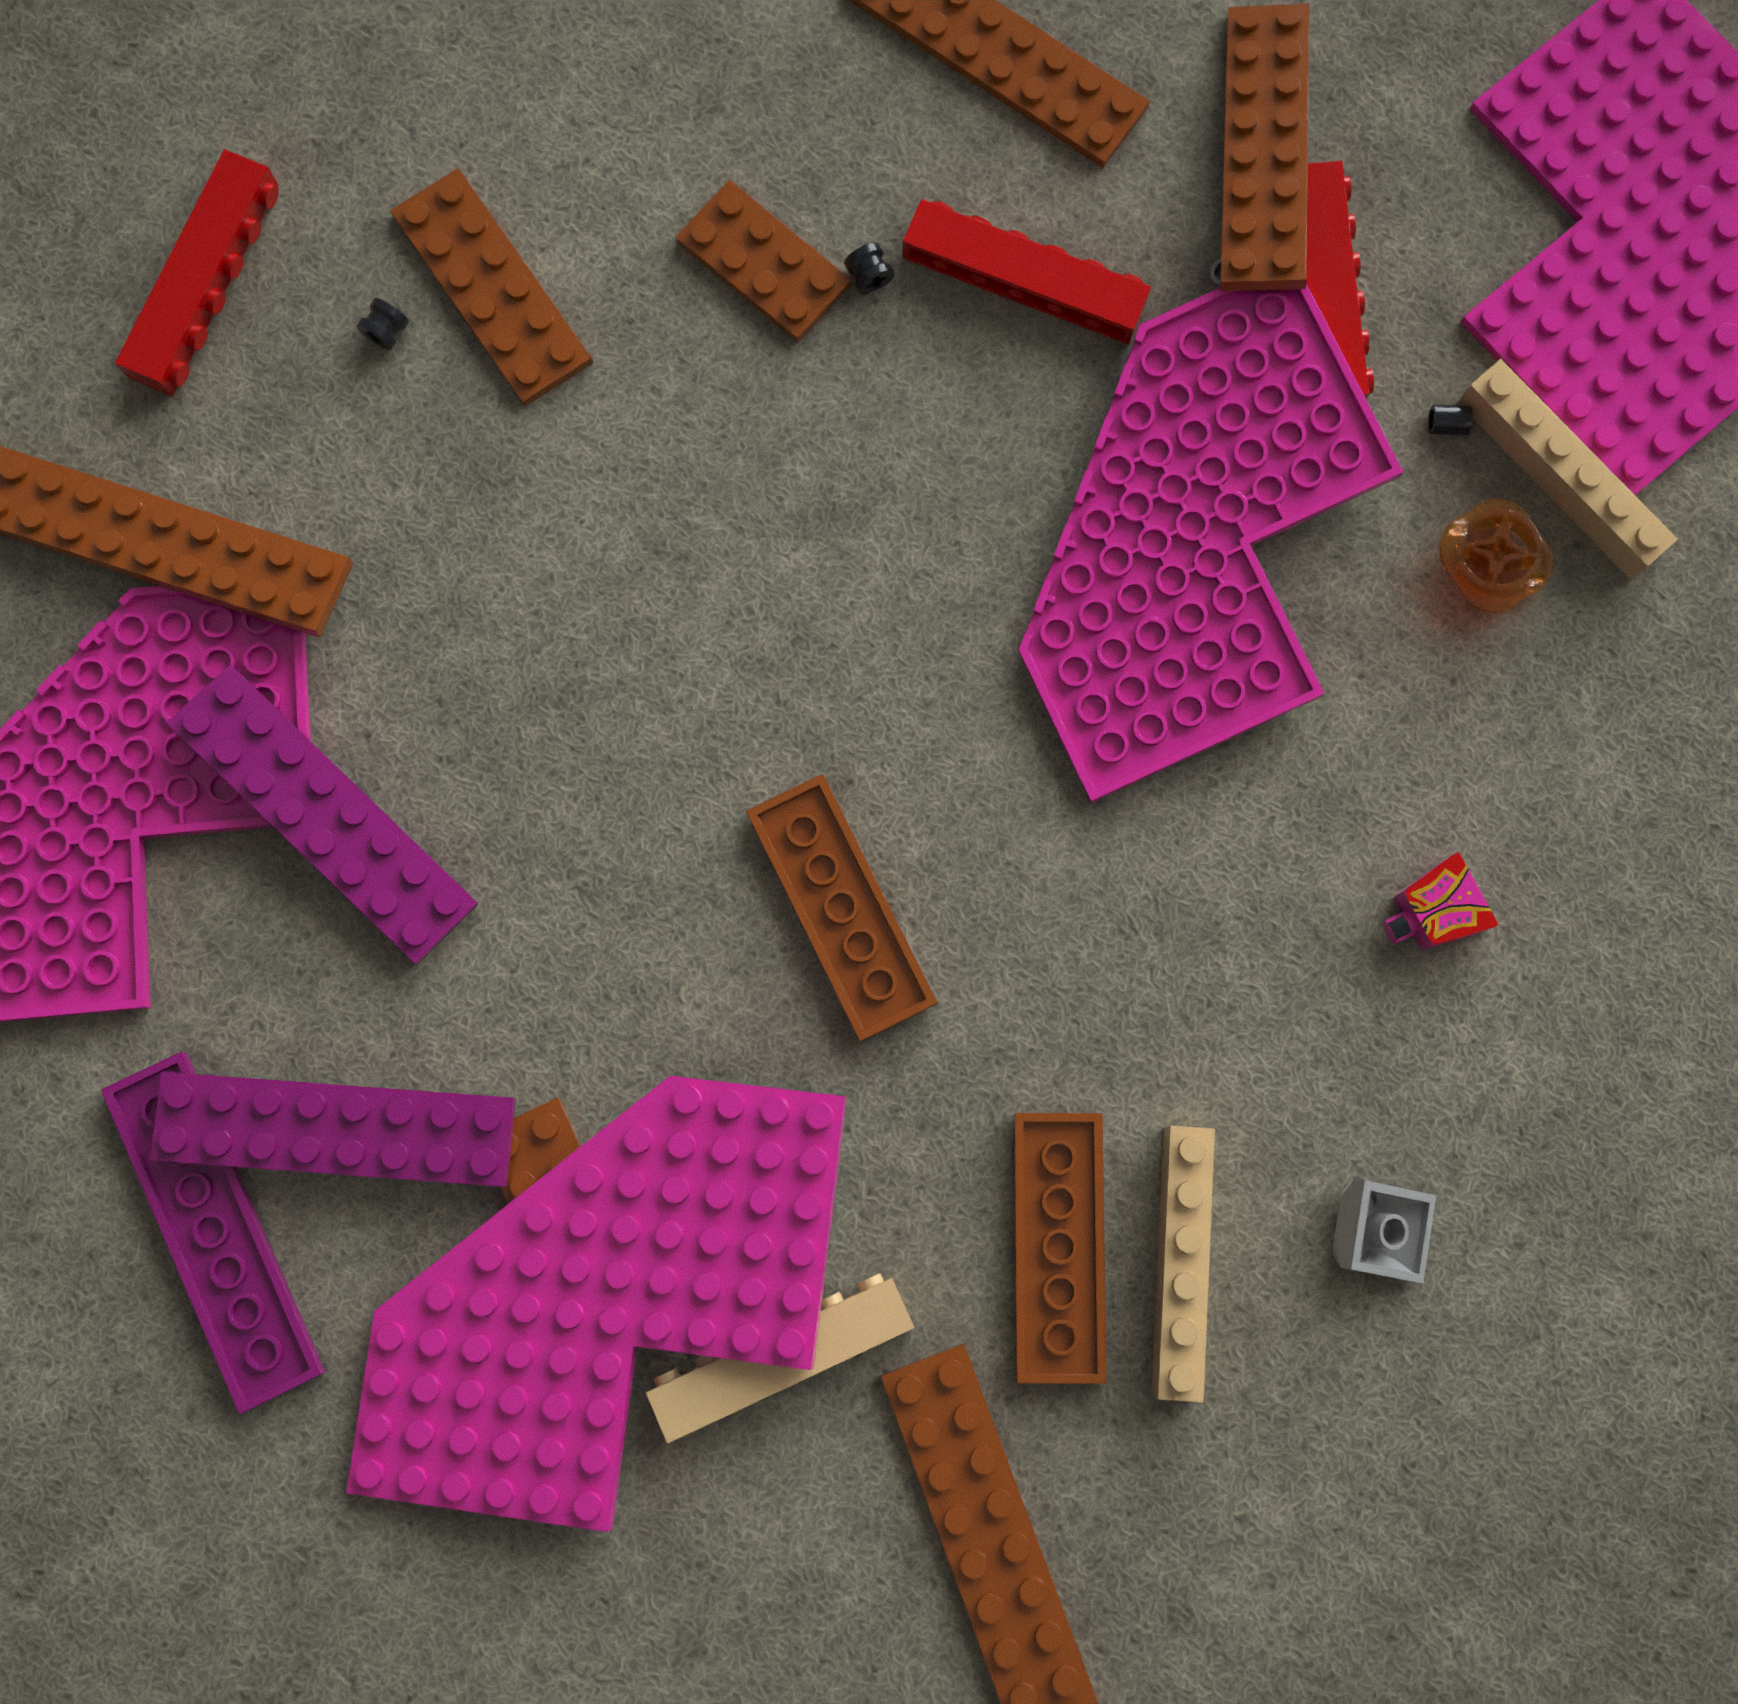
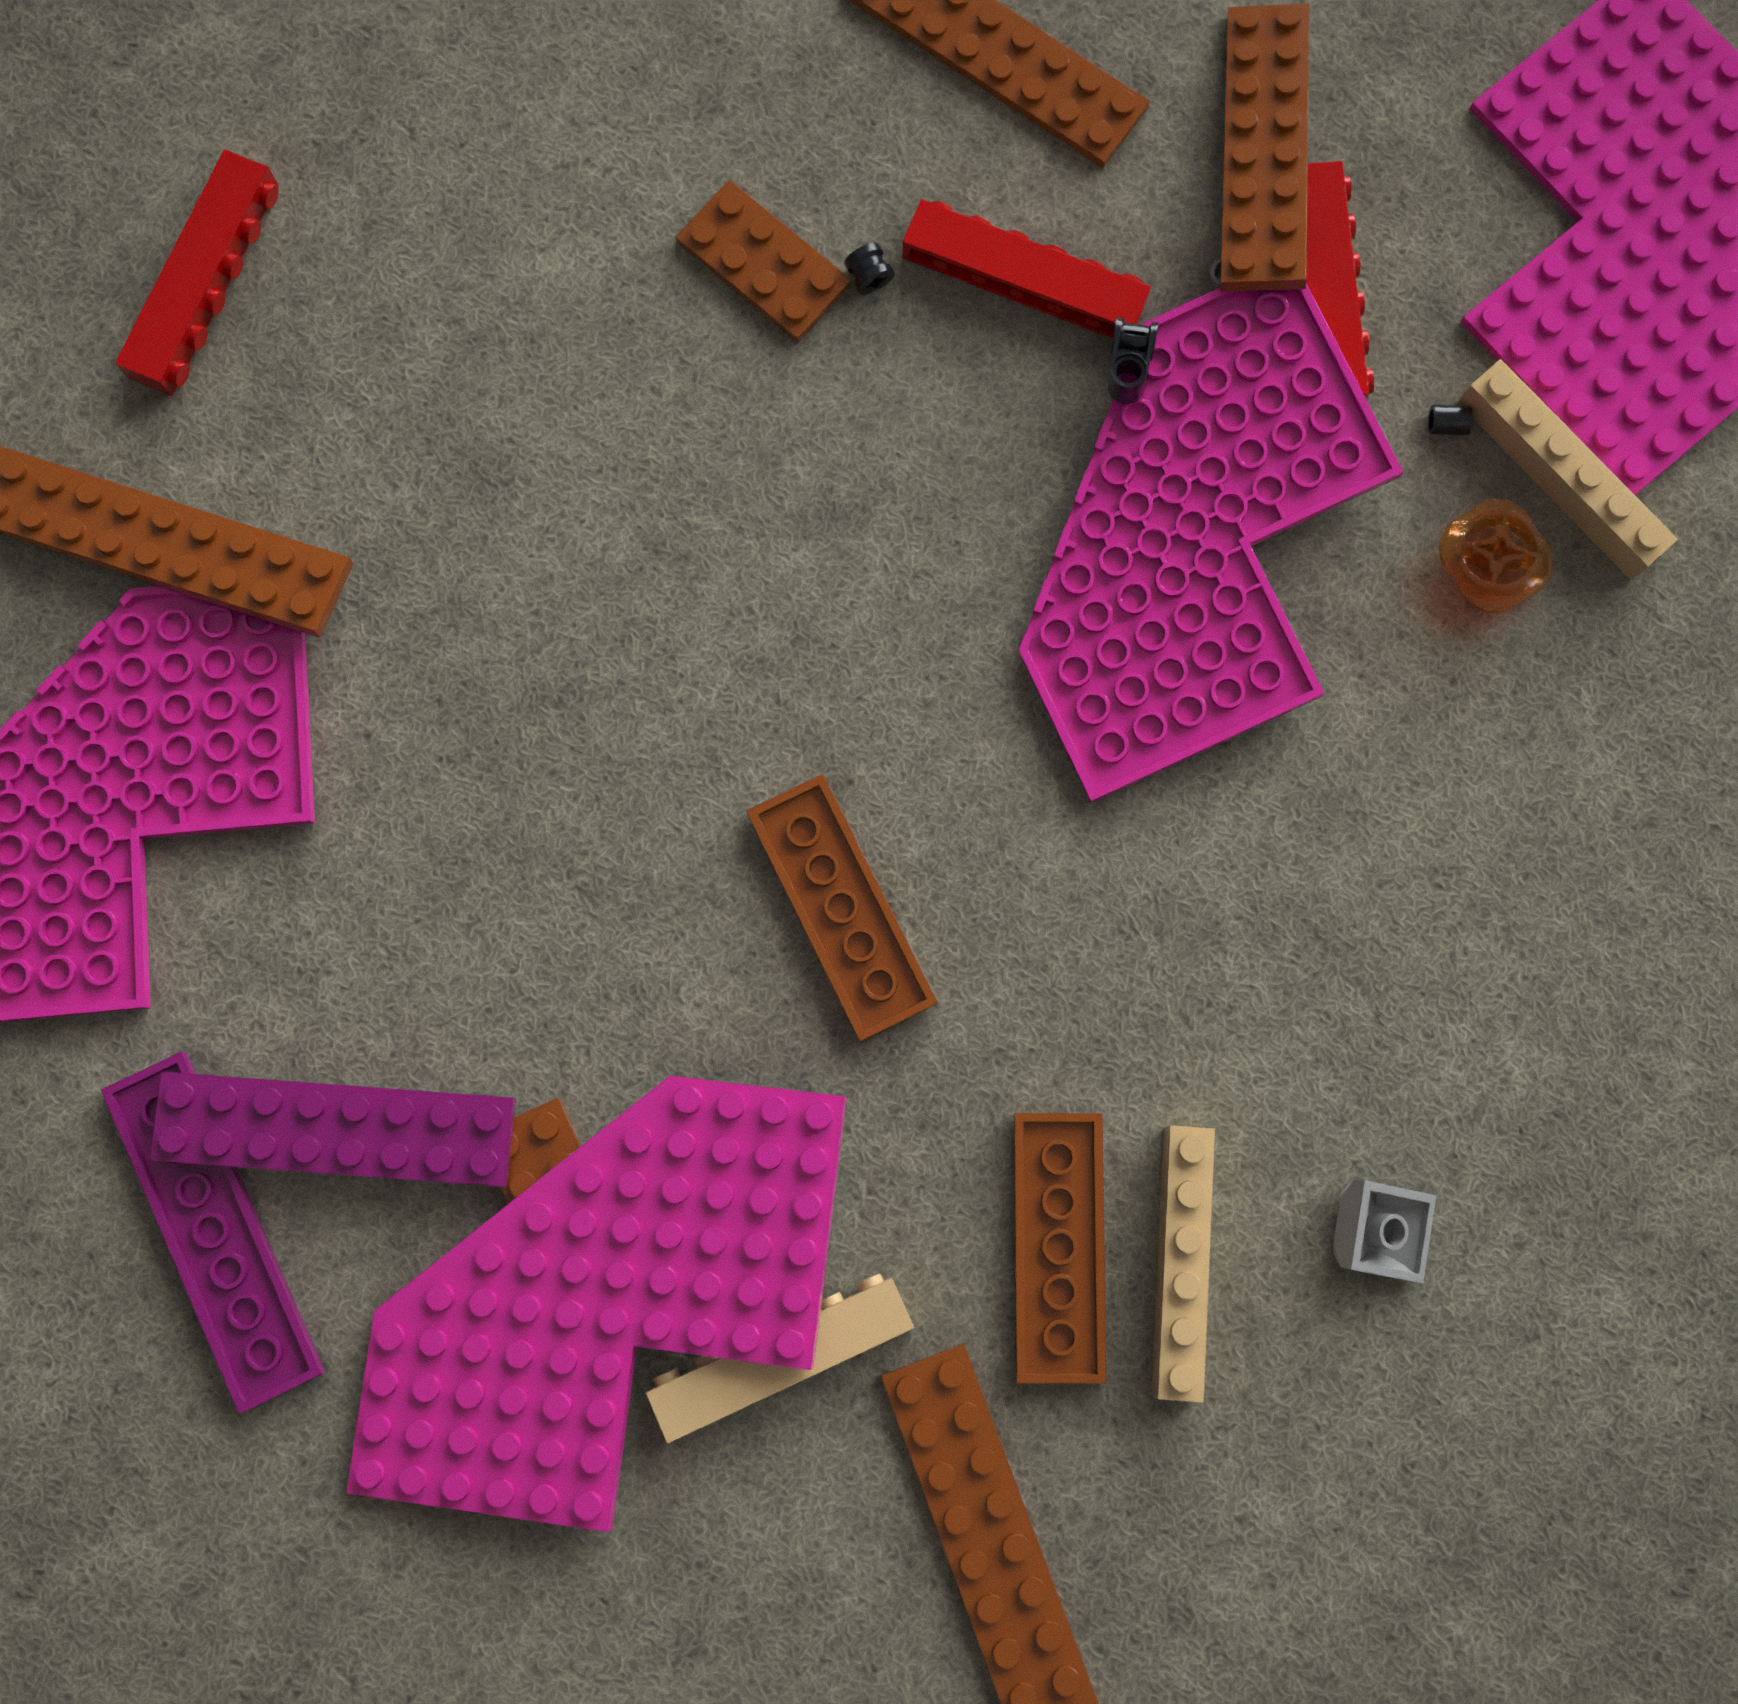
(322, 814): magenta plate -> none
(382, 323): black wheel -> none
(491, 287): dark orange plate -> none
(1131, 353): none -> black piece
(1441, 907): torso -> none

